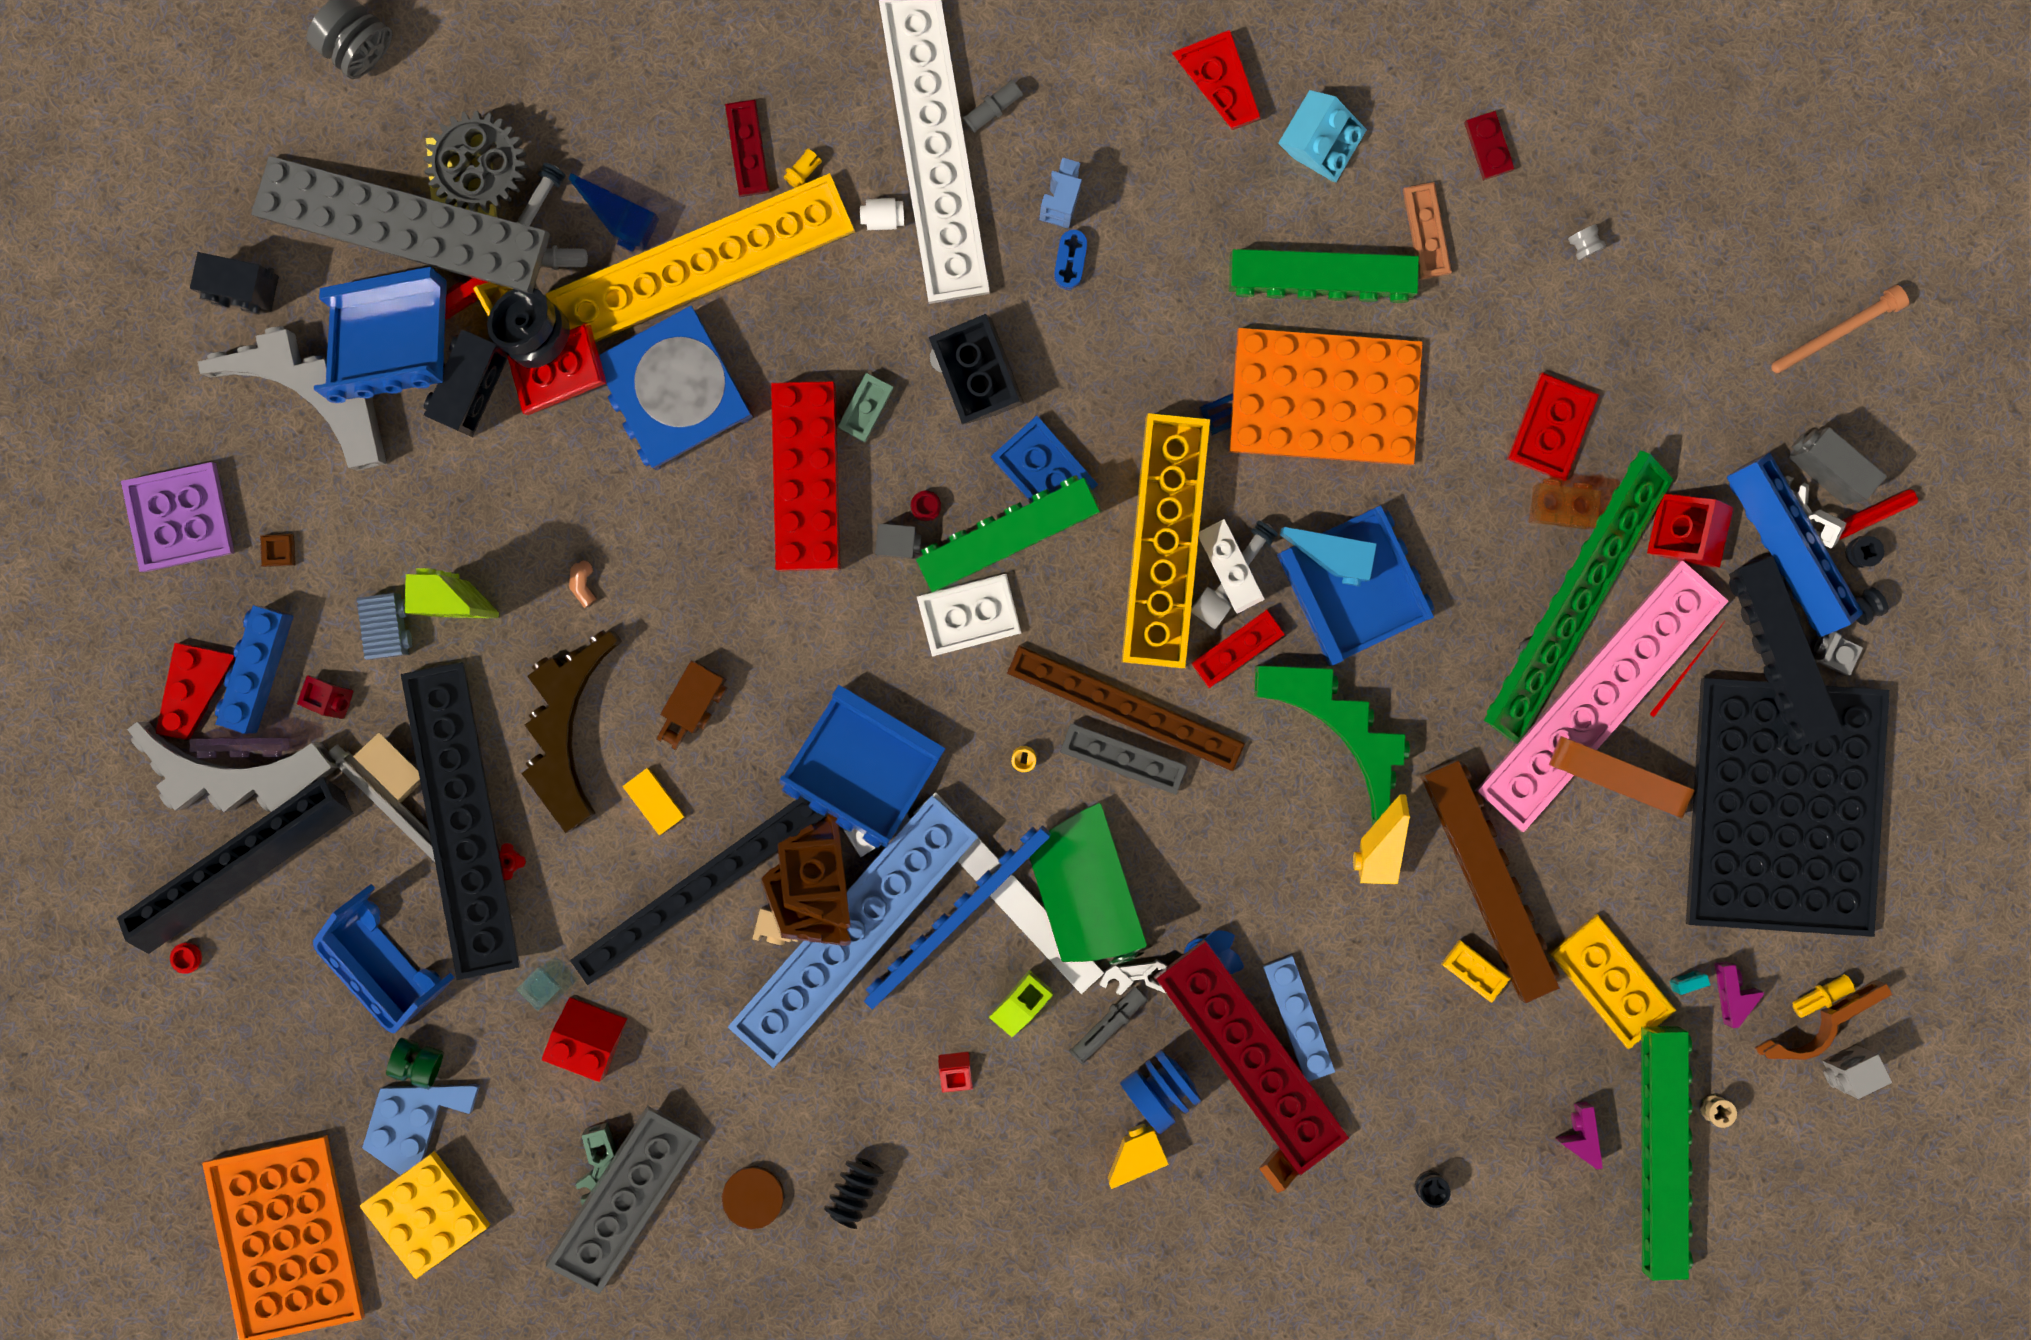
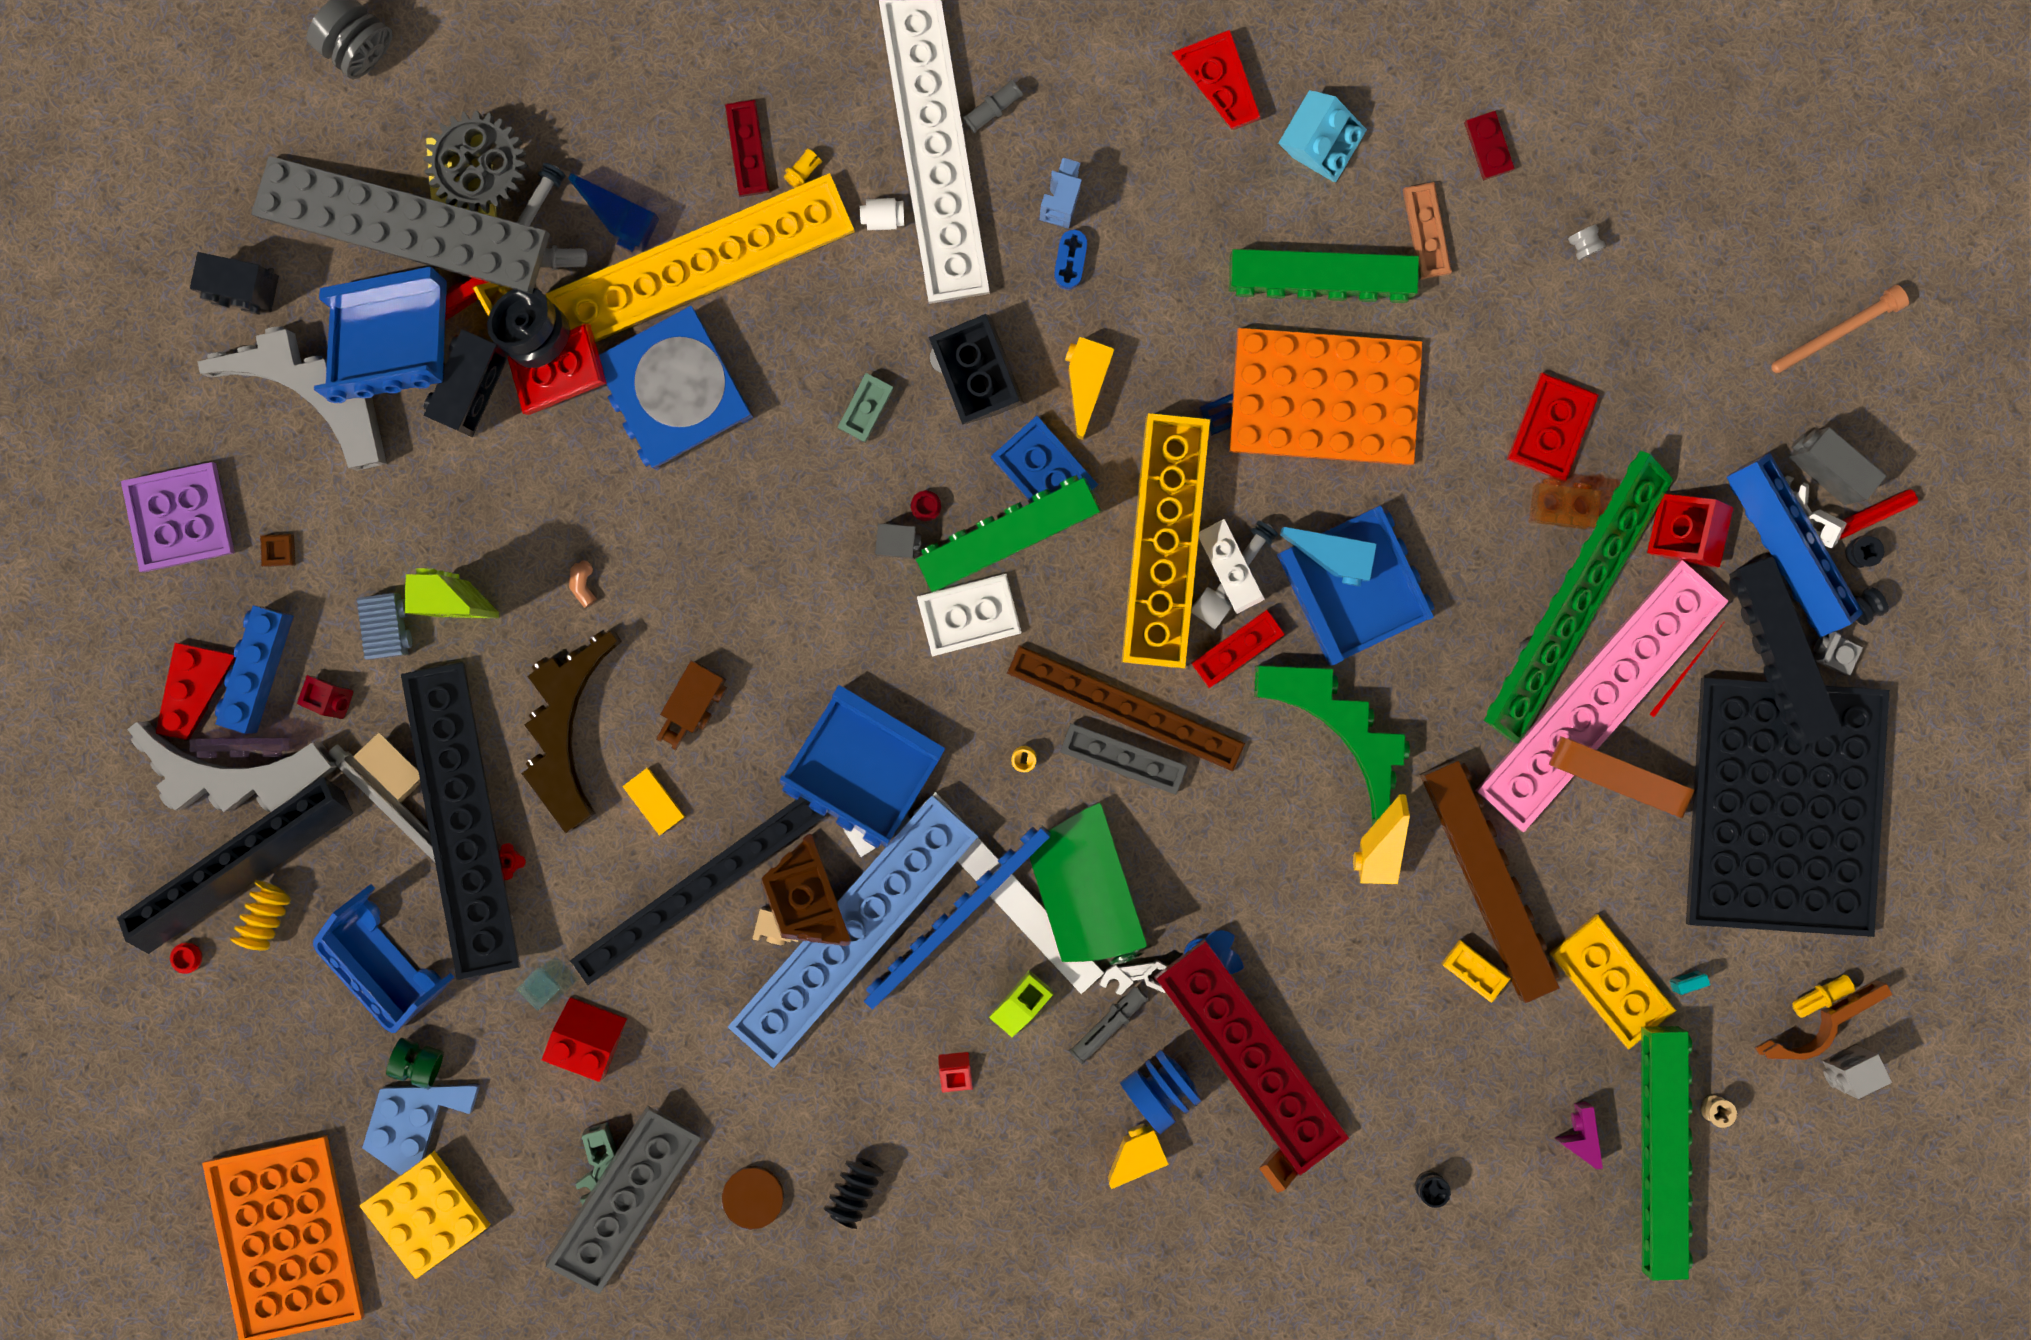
(262, 917): none -> yellow piece
(805, 476): red brick -> none
(815, 873): reddish brown wing -> none
(1086, 374): none -> yellow slope
(1298, 1018): medium blue plate -> none
(1735, 1003): magenta slope -> none

